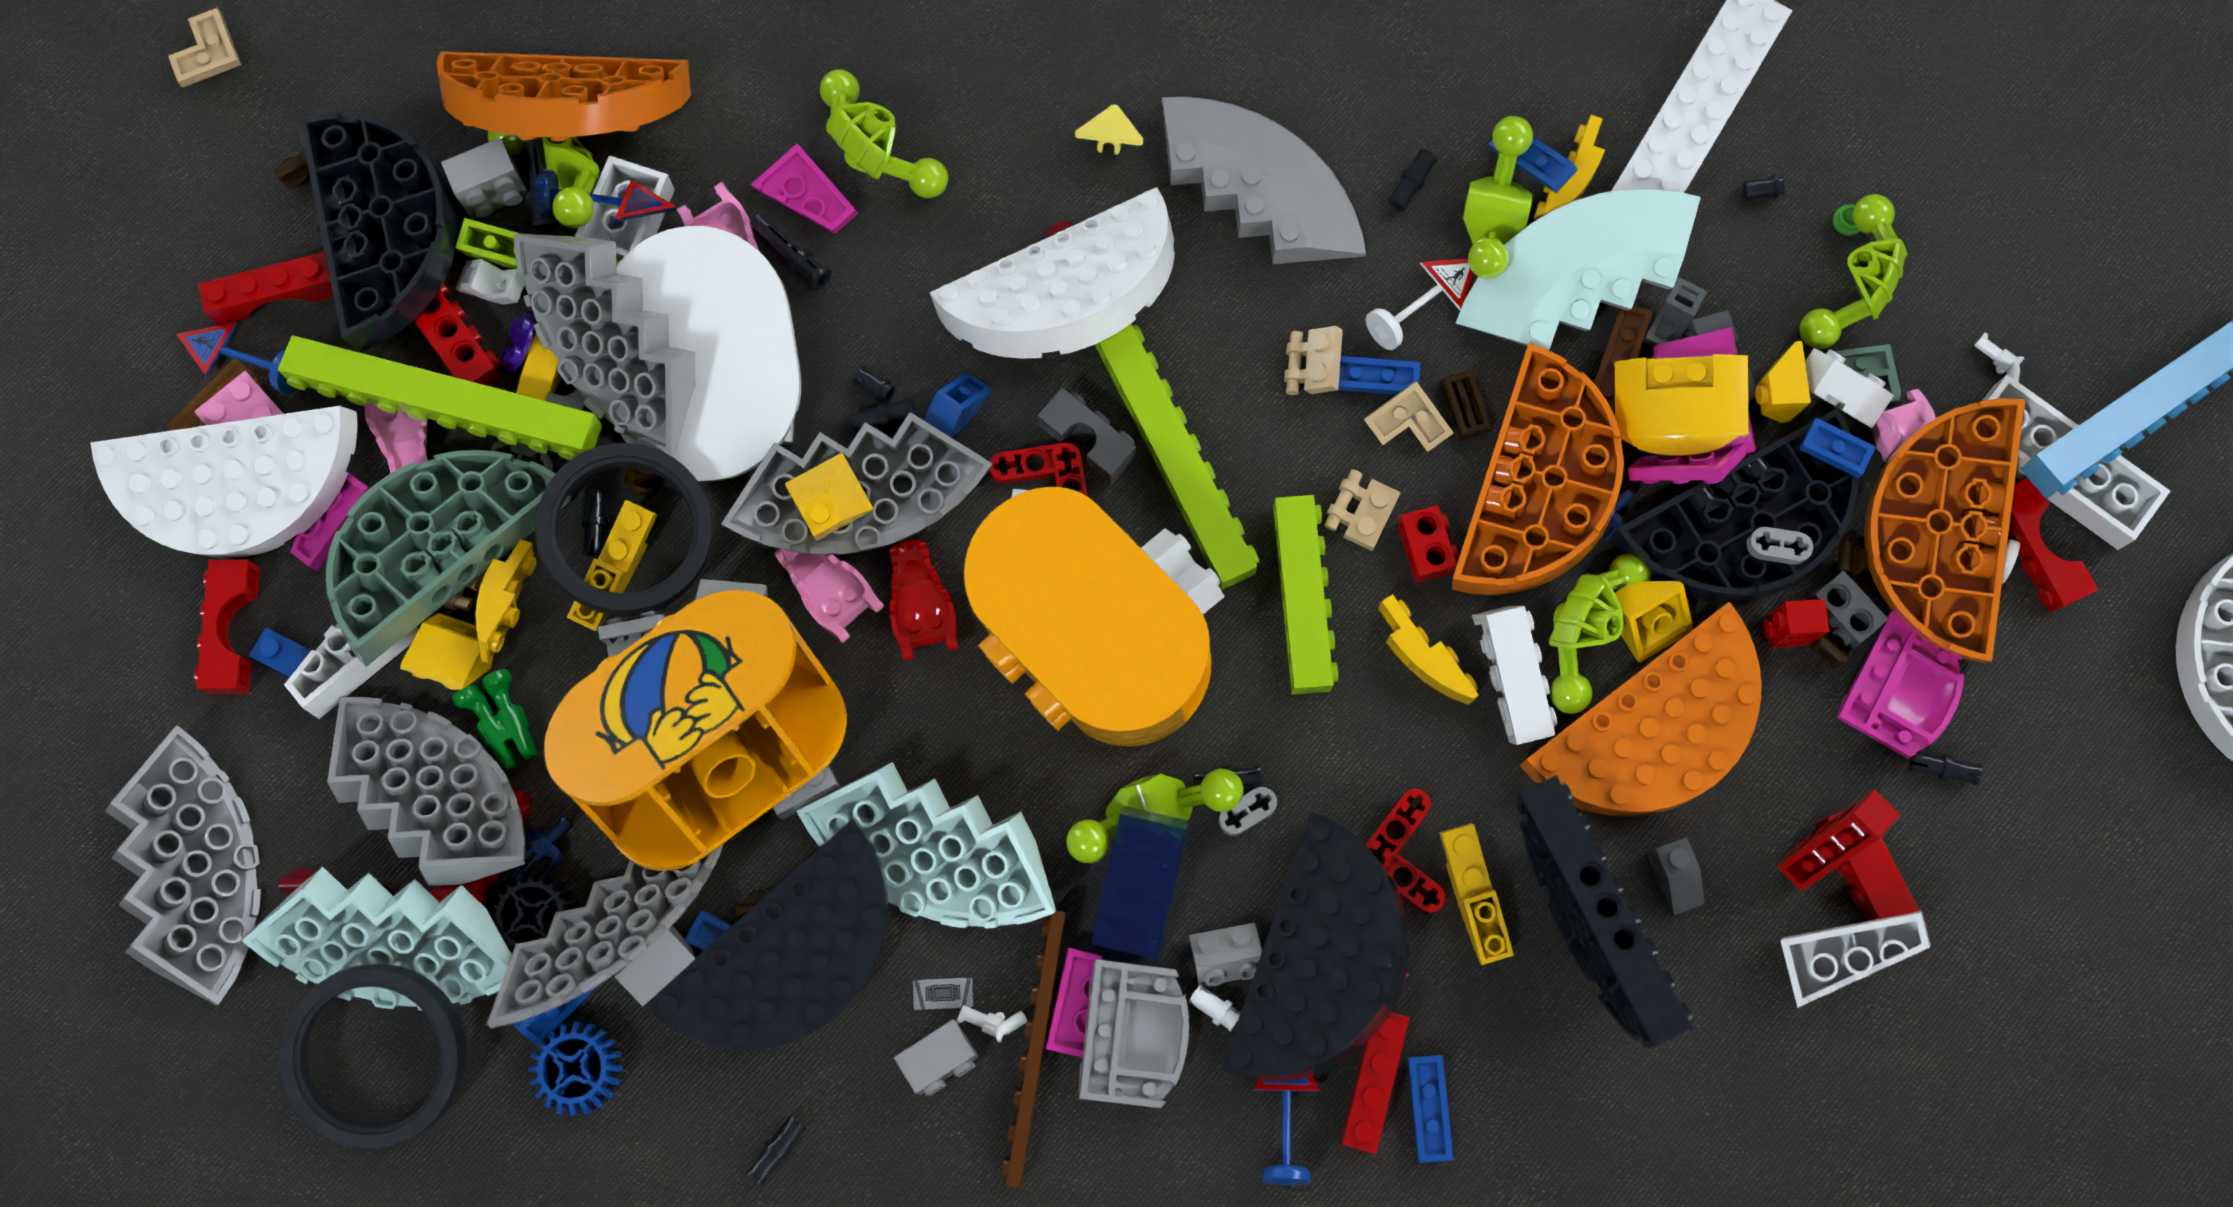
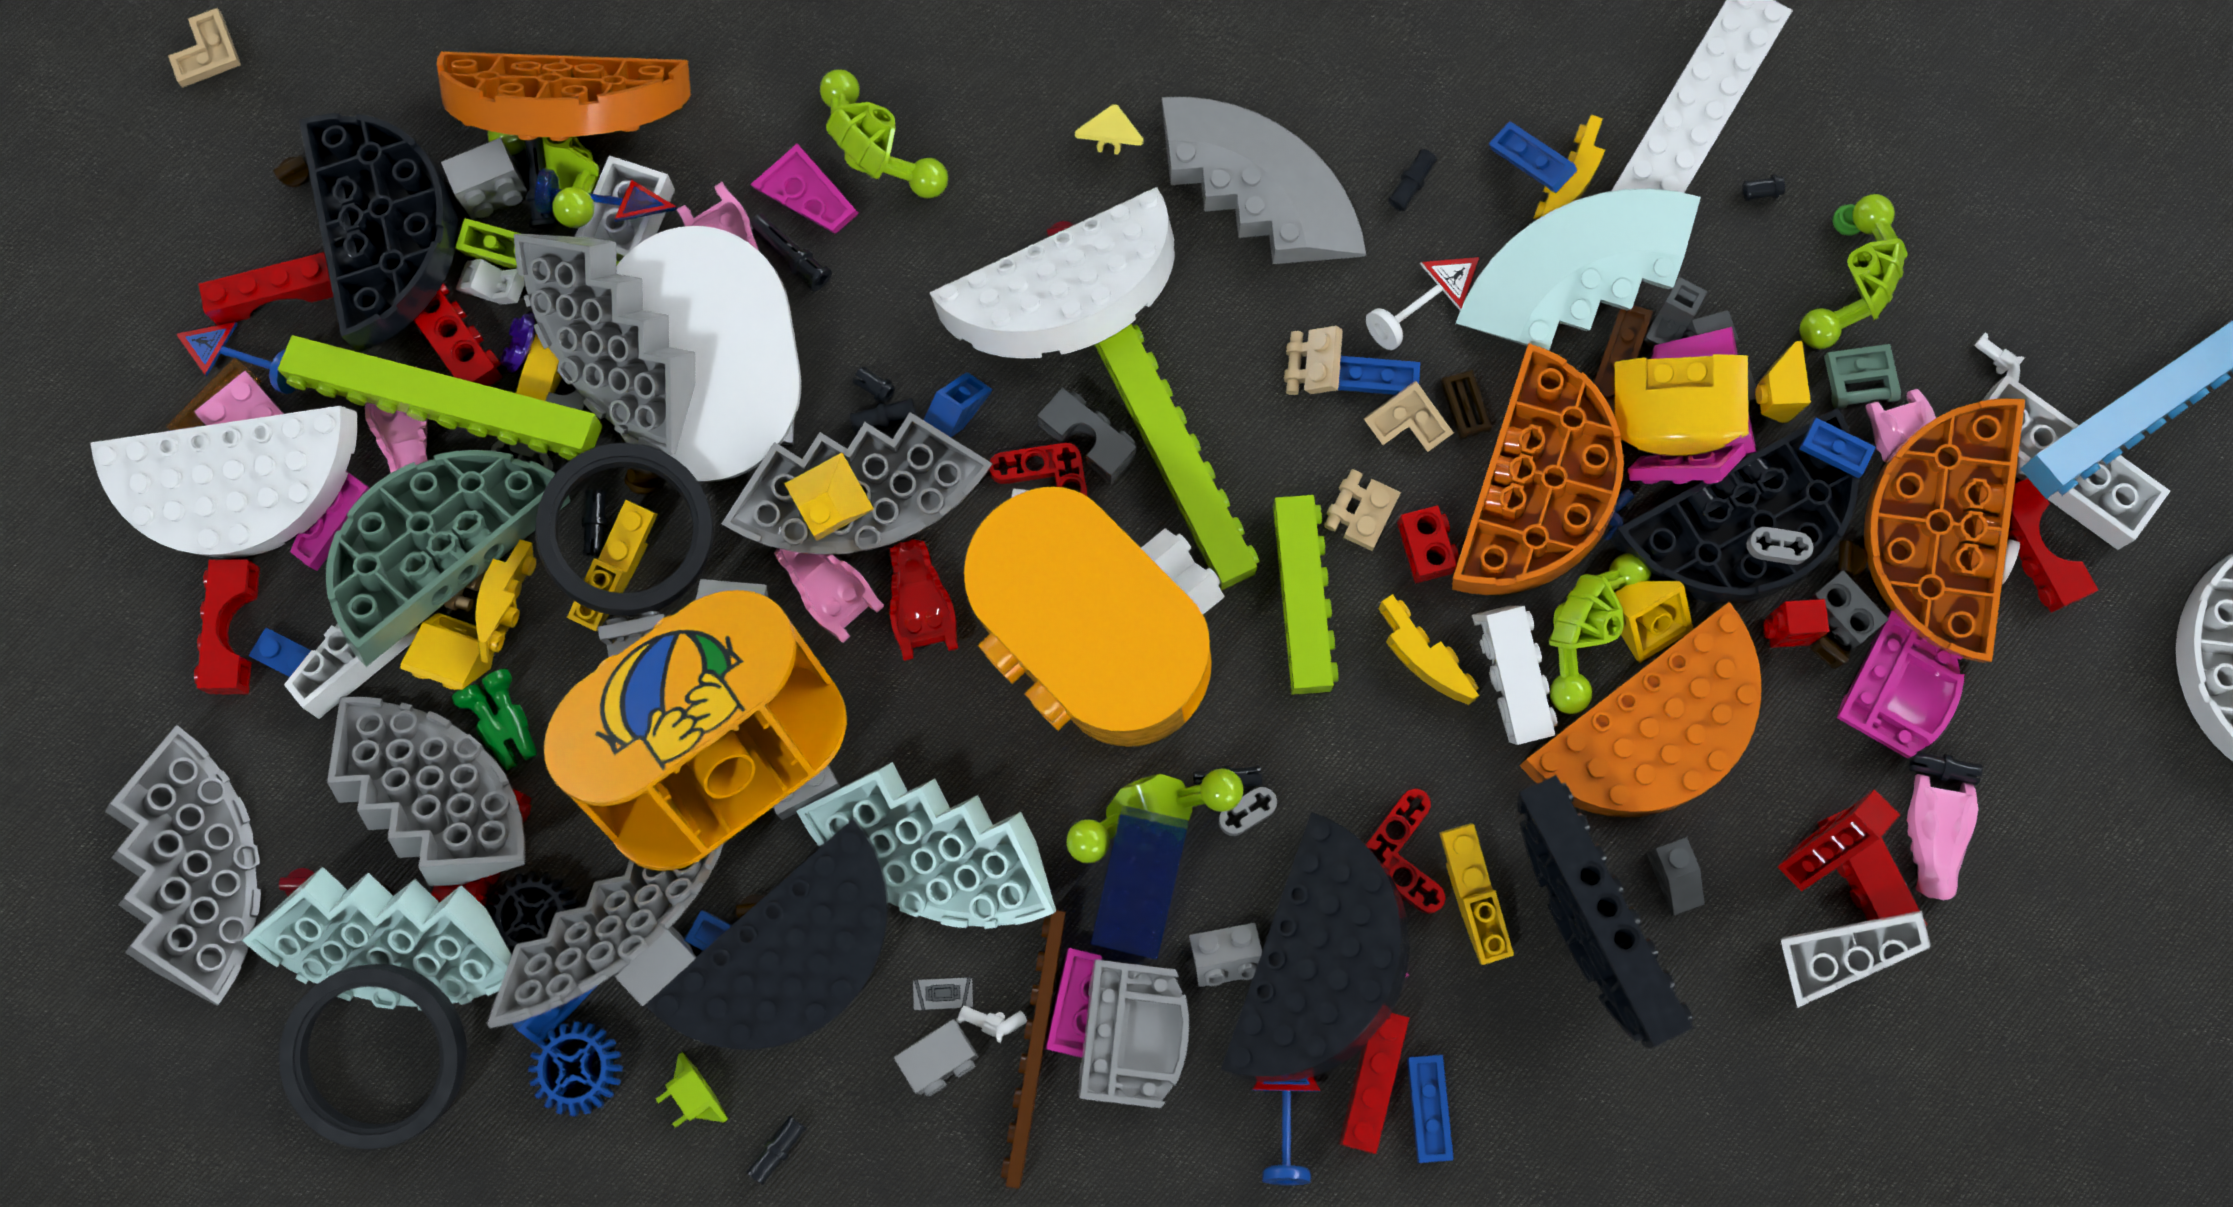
(543, 846): dark blue piece -> none
(692, 1094): none -> lime piece
(1215, 1007): white pin -> none
(1498, 205): lime piece -> none
(1845, 388): white brick -> none
(1940, 832): none -> bright pink animal

